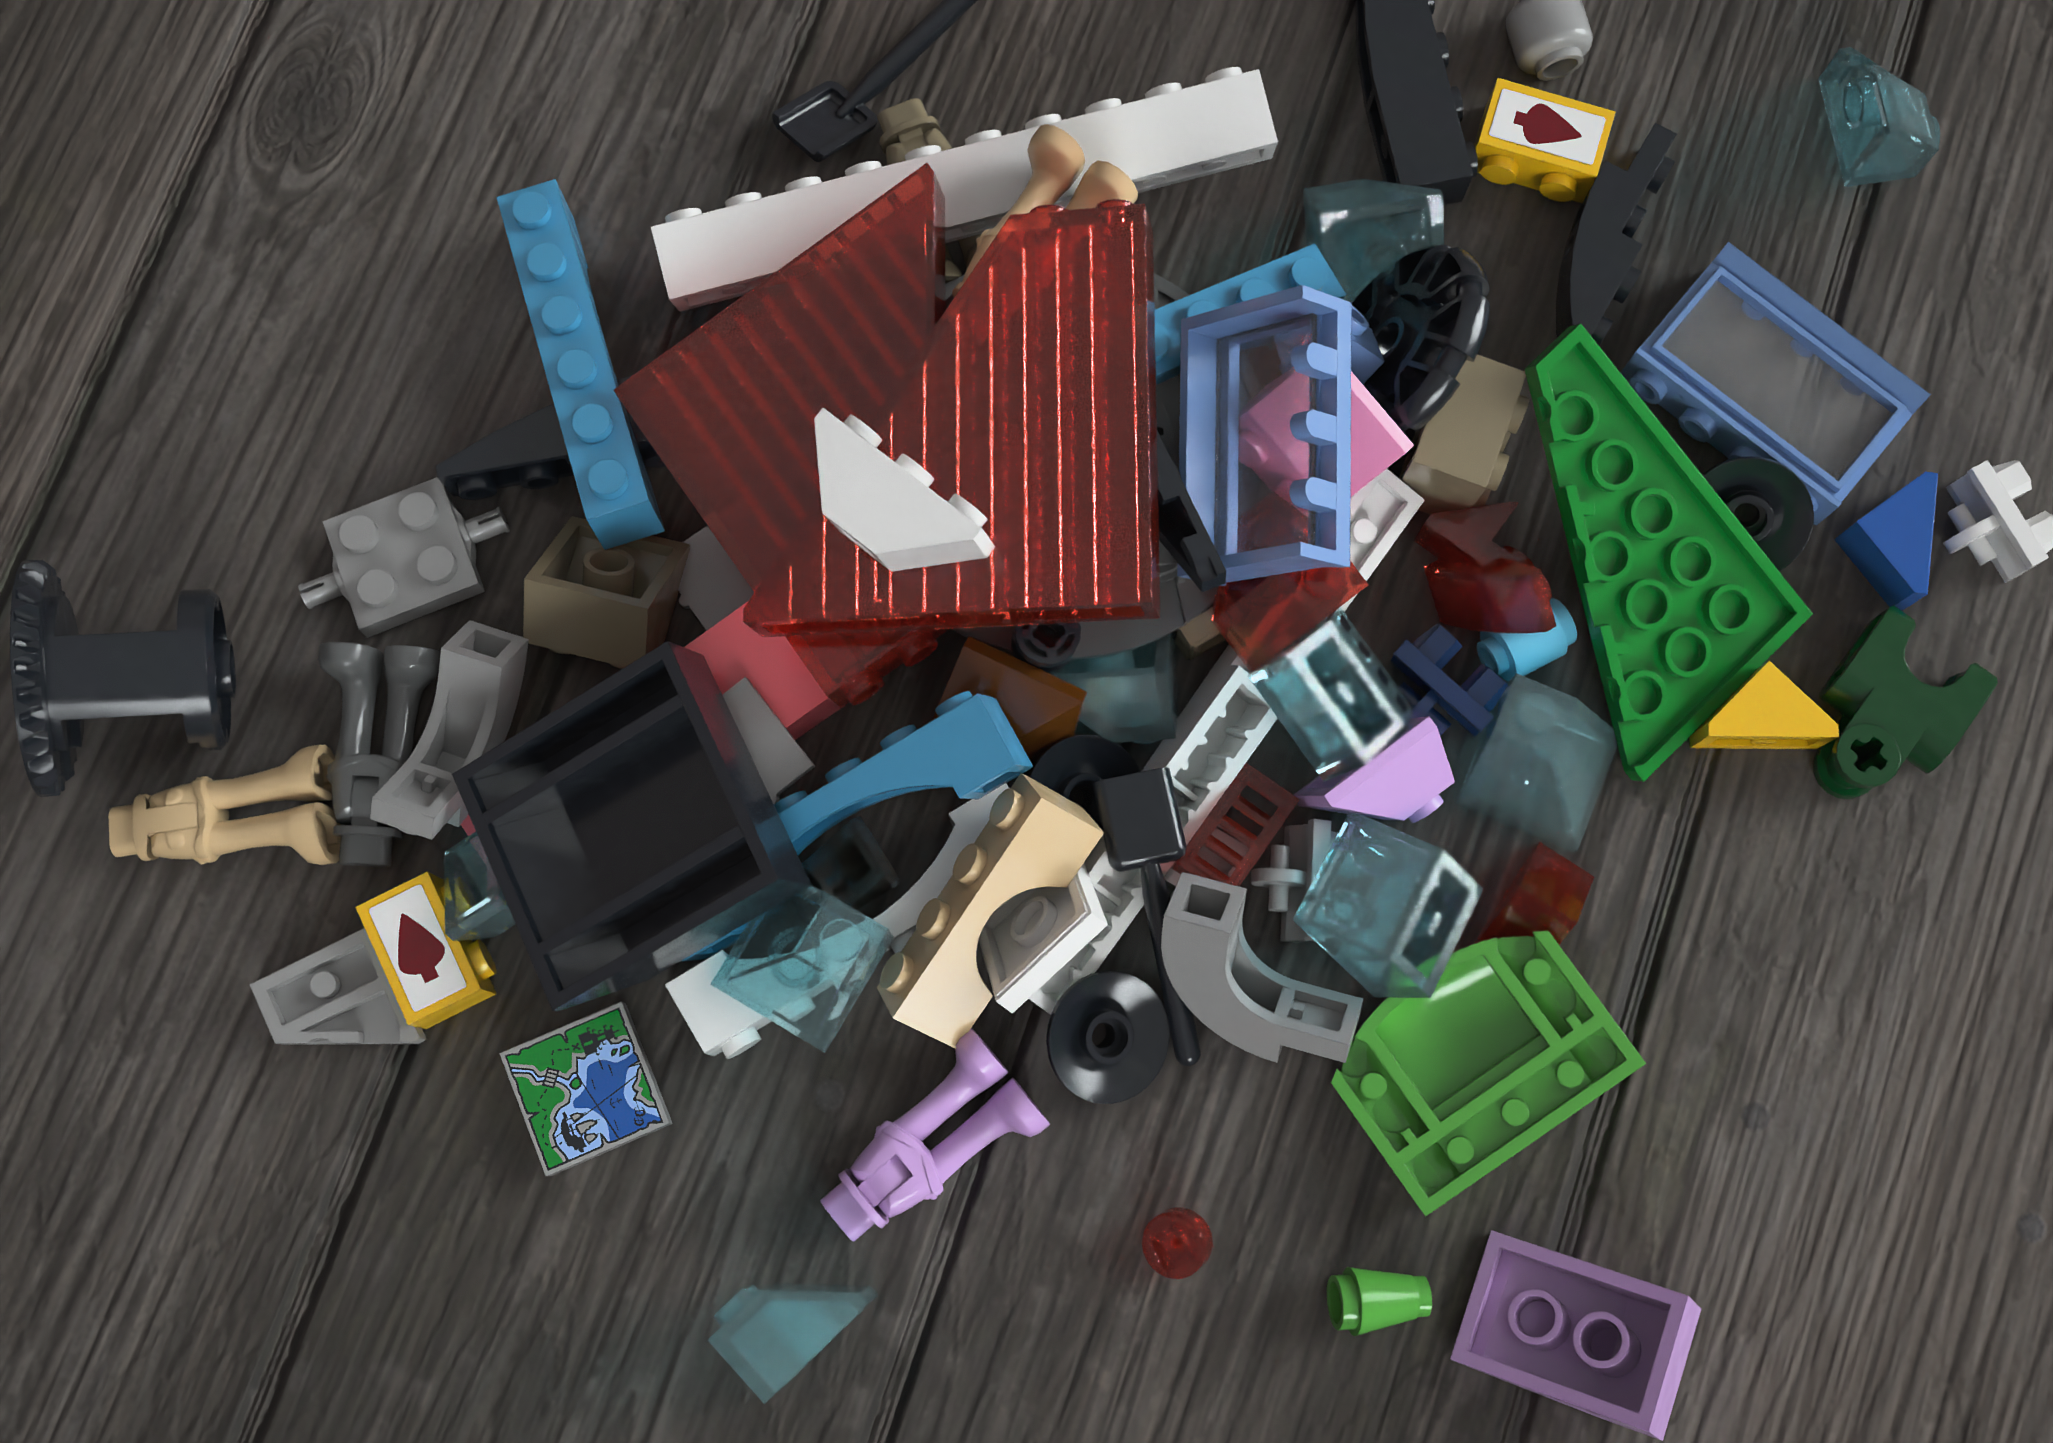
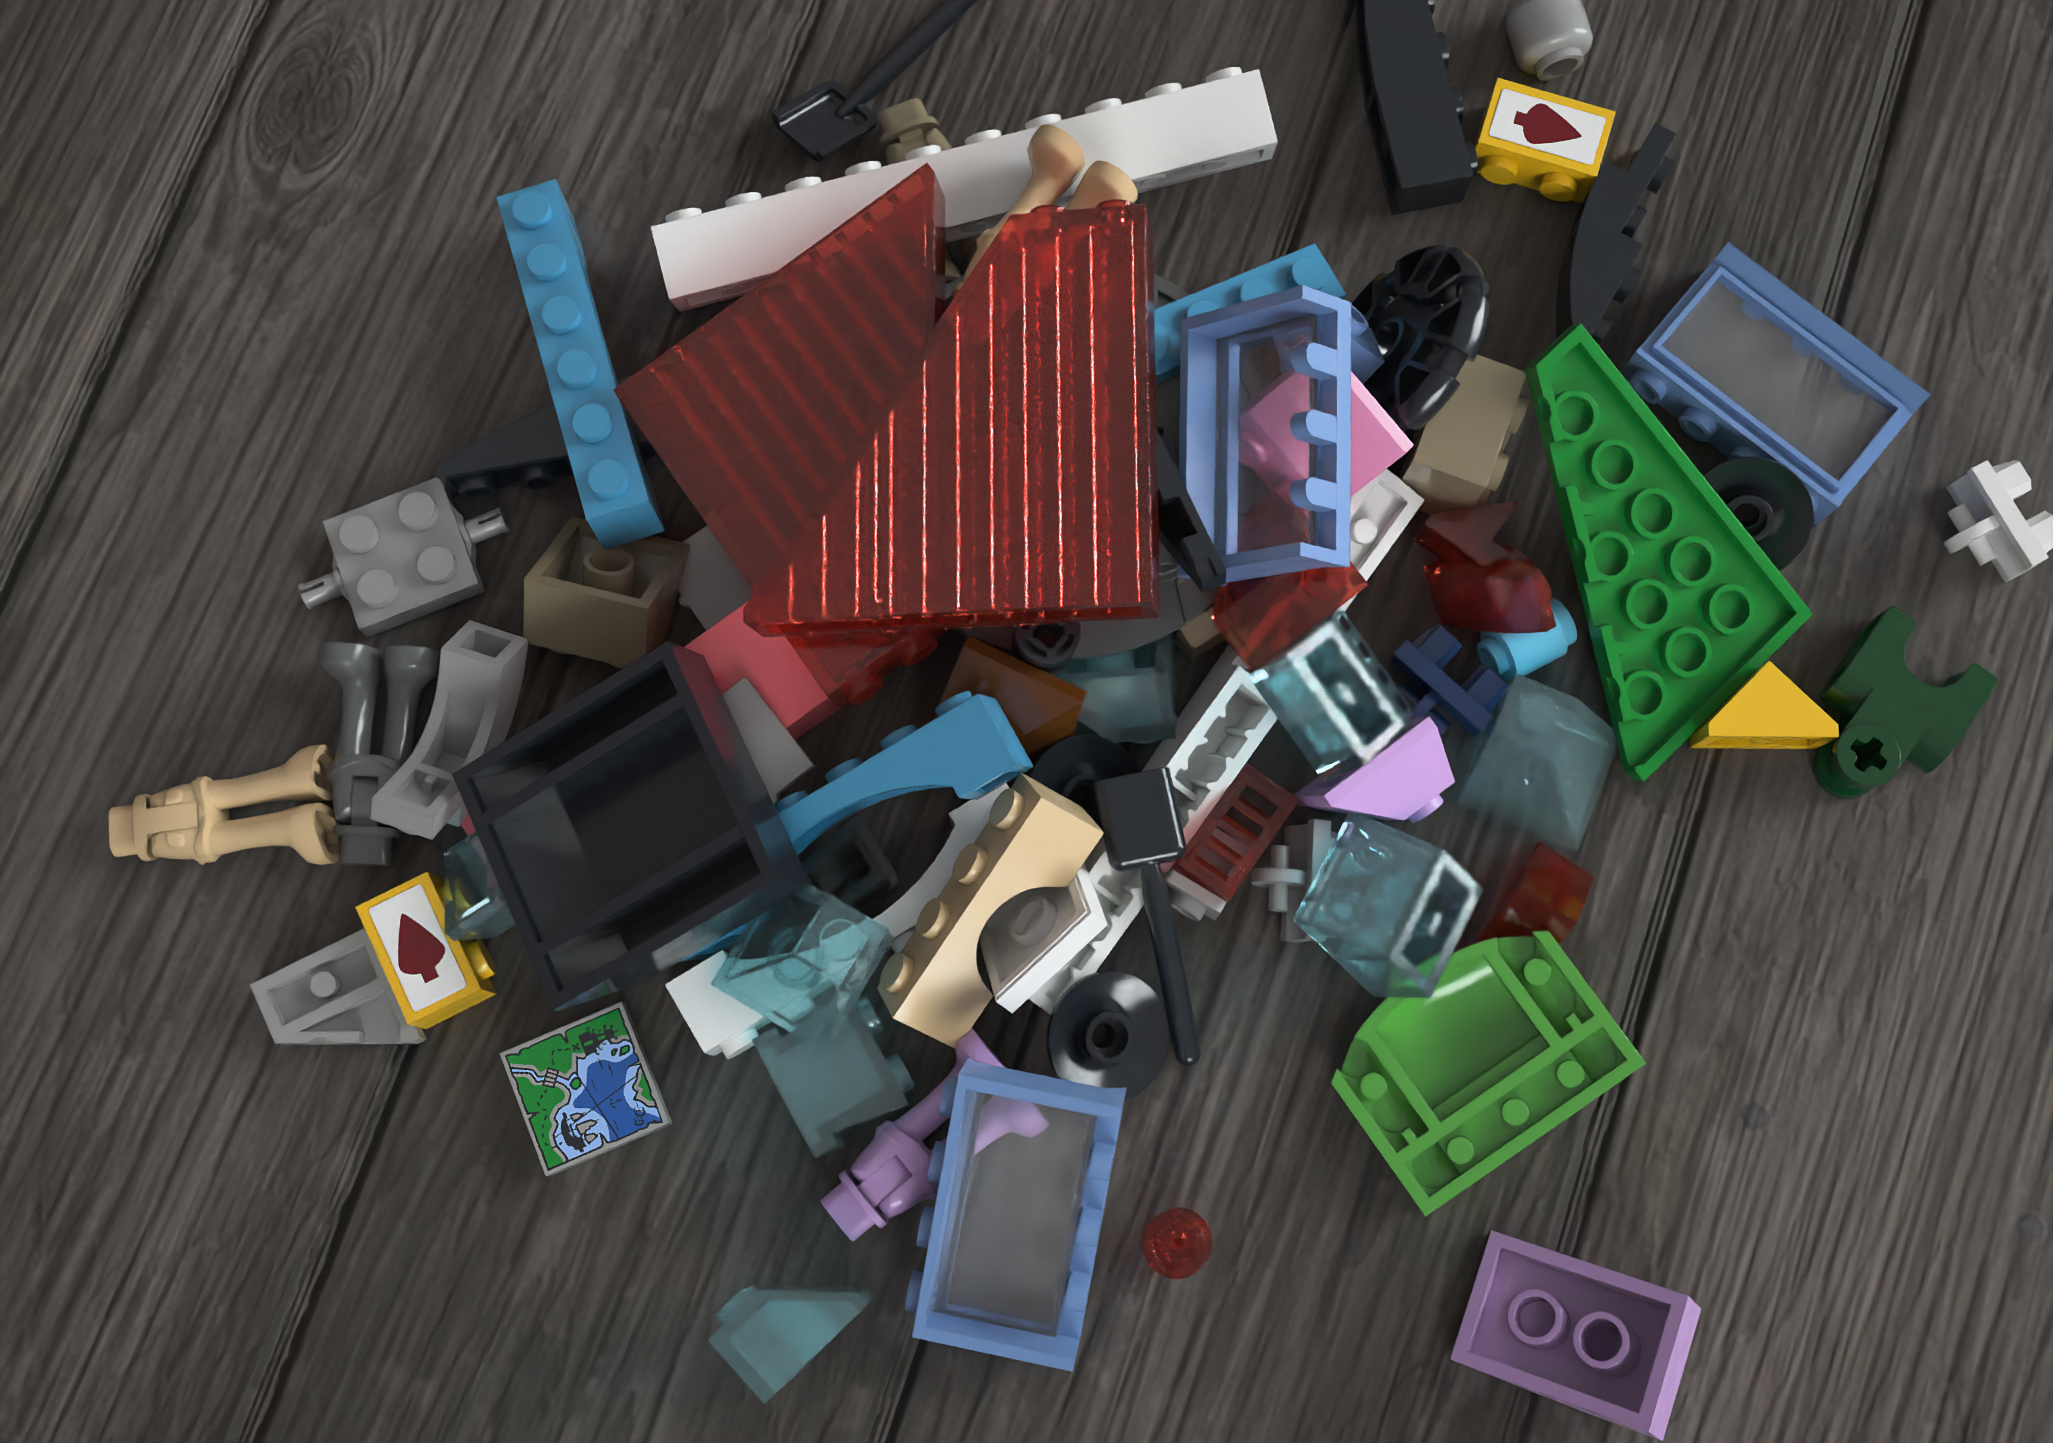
(77, 677): black piece -> none
(838, 1087): none -> clear light blue hips
(889, 503): white slope -> none
(1014, 1213): none -> window
(1238, 992): light grey arch -> none
(1369, 226): clear light blue slope -> none
(1376, 1299): bright green cone -> none
(1876, 120): clear light blue slope -> none
(1896, 542): blue slope -> none

